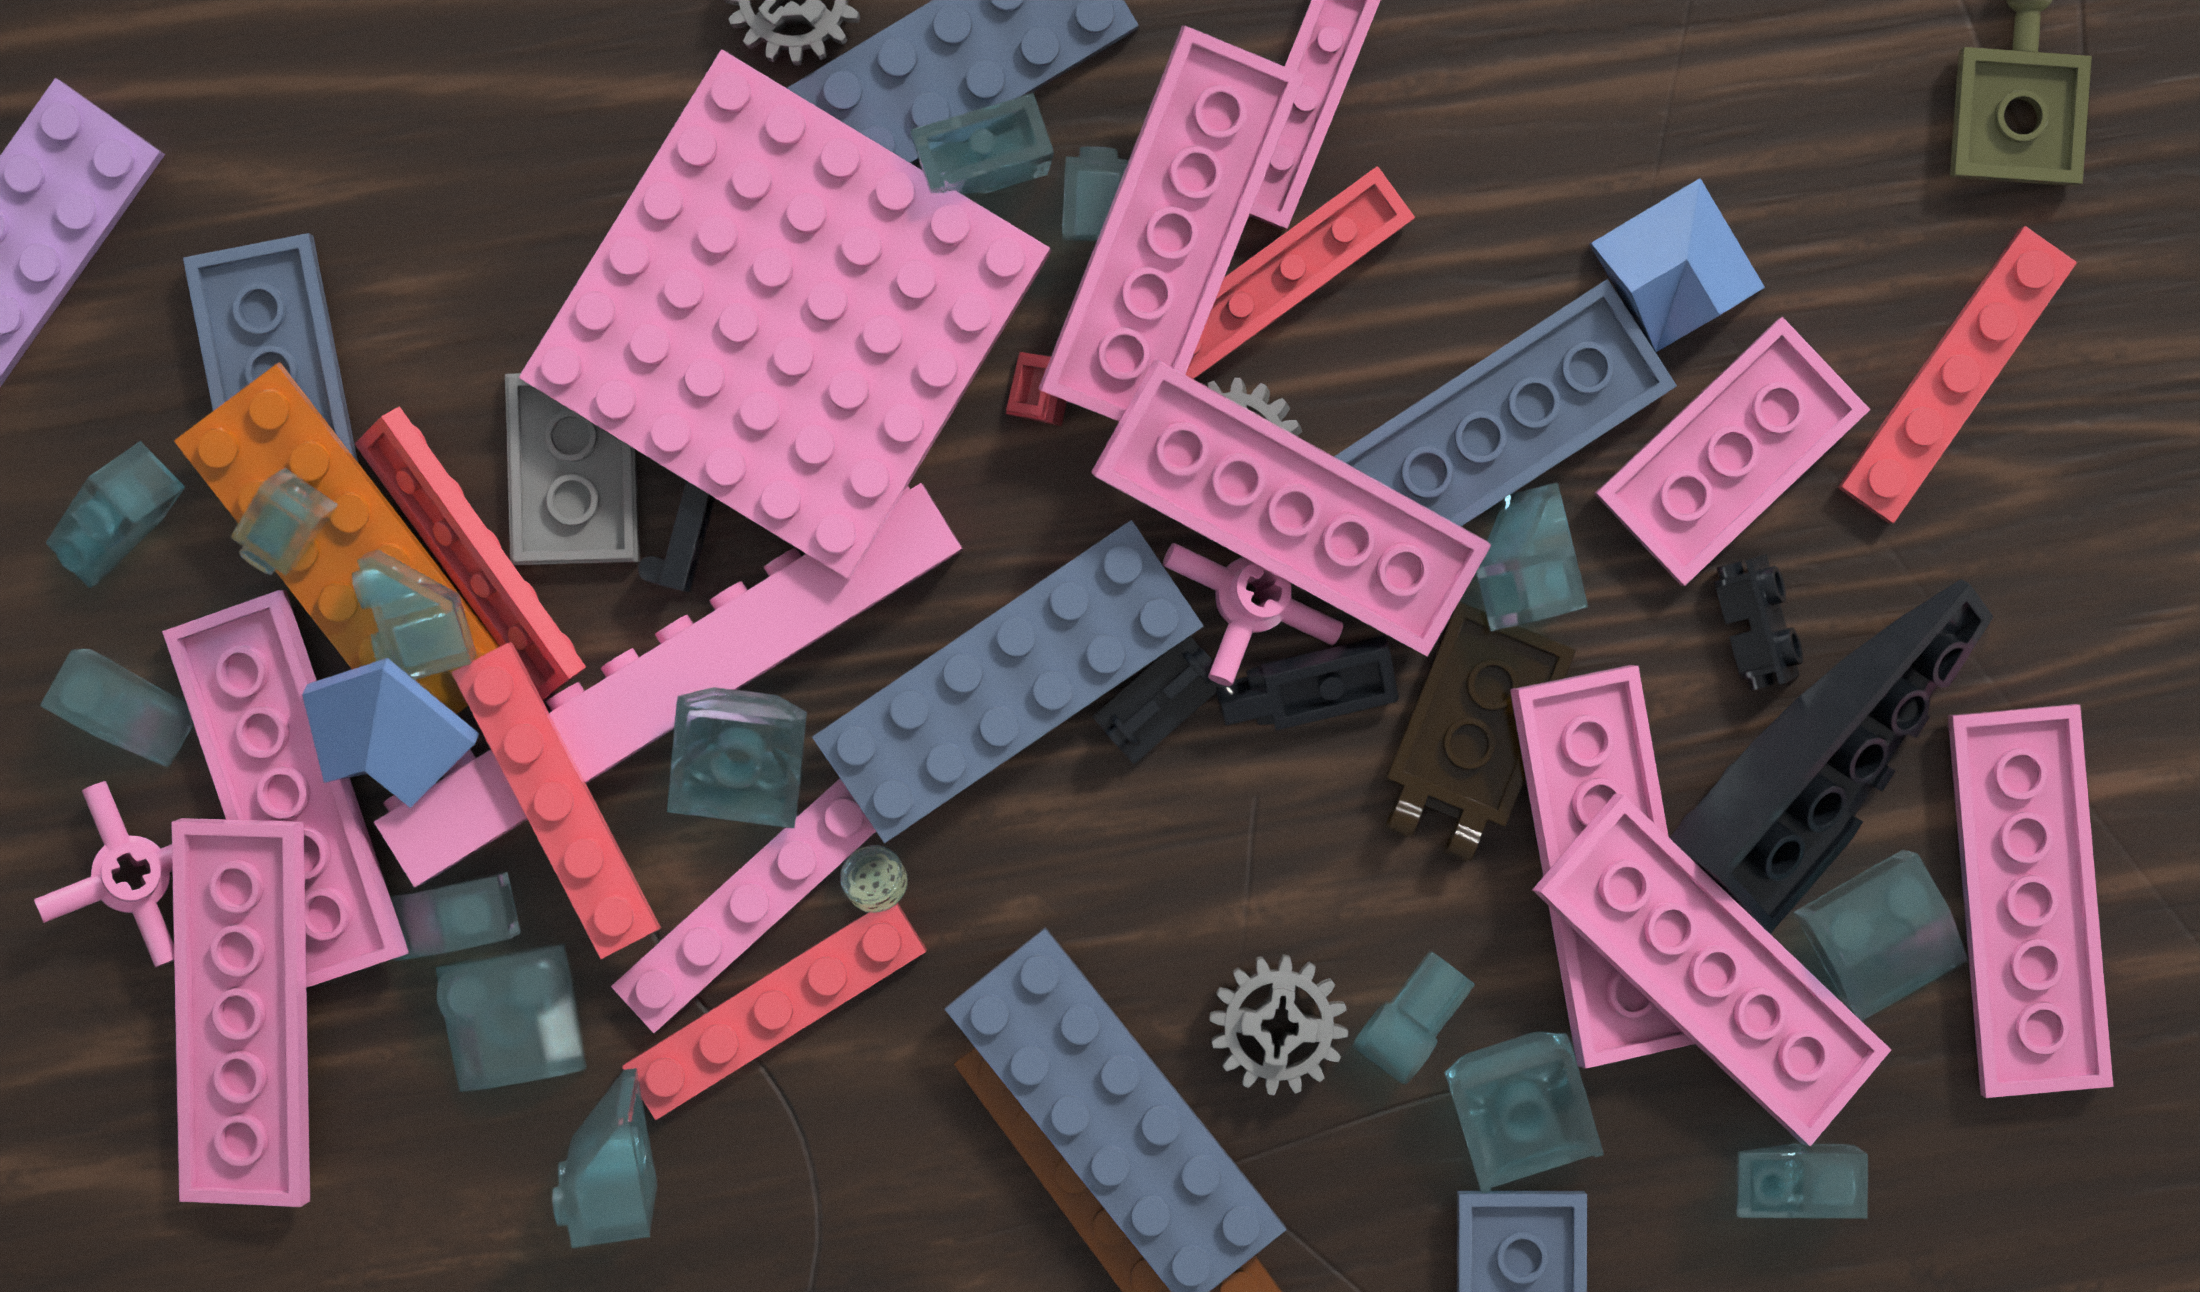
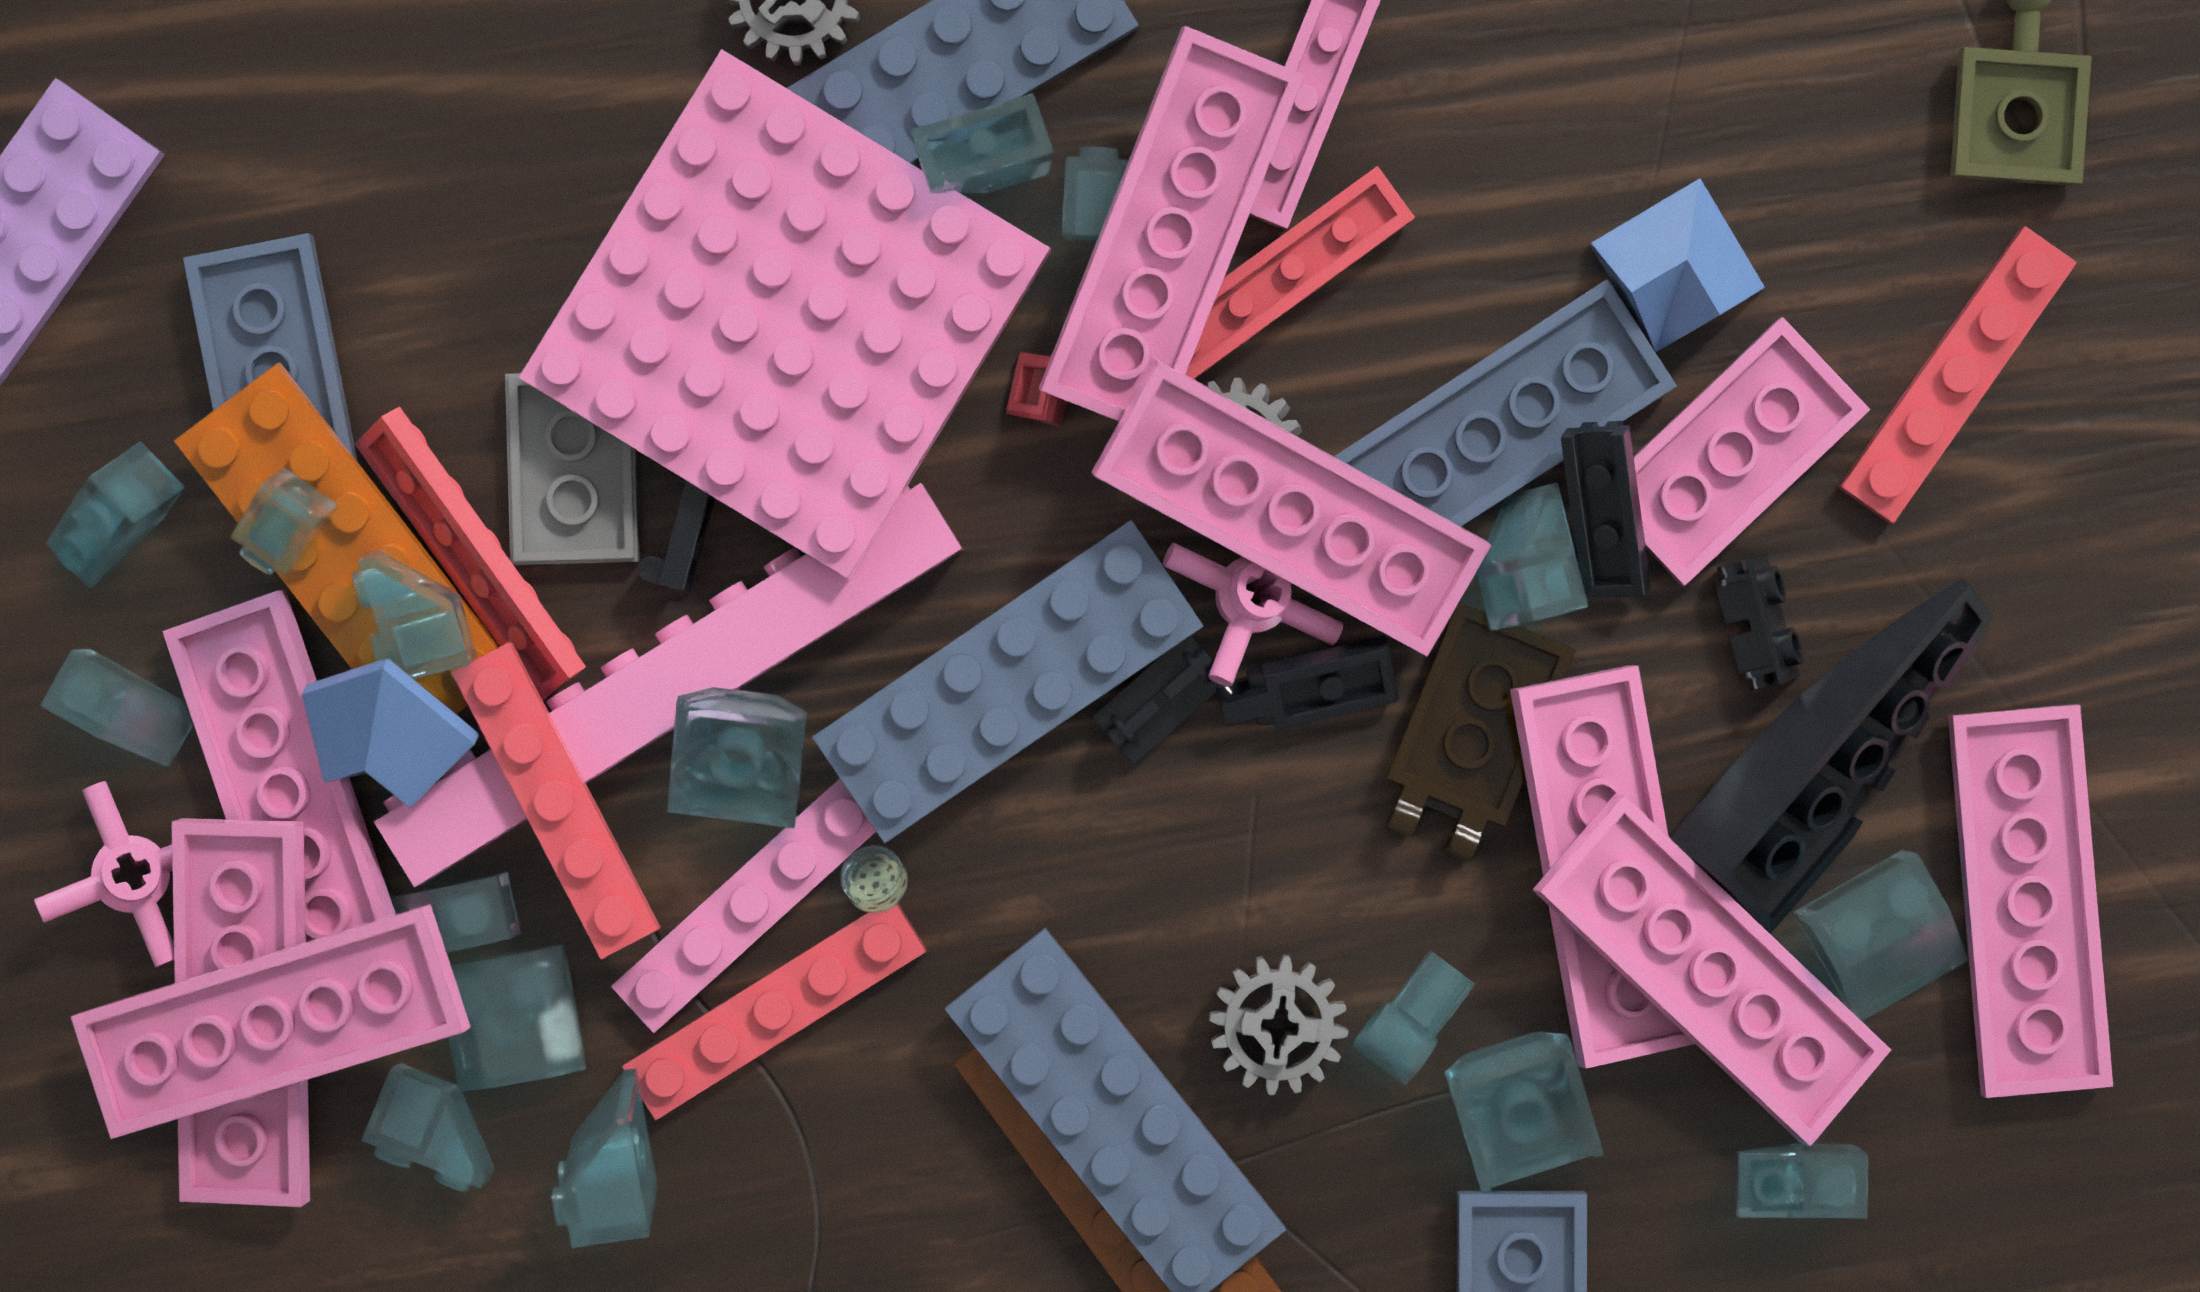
(271, 1021): none -> bright pink plate
(431, 1125): none -> clear light blue slope
(1606, 510): none -> black hinge

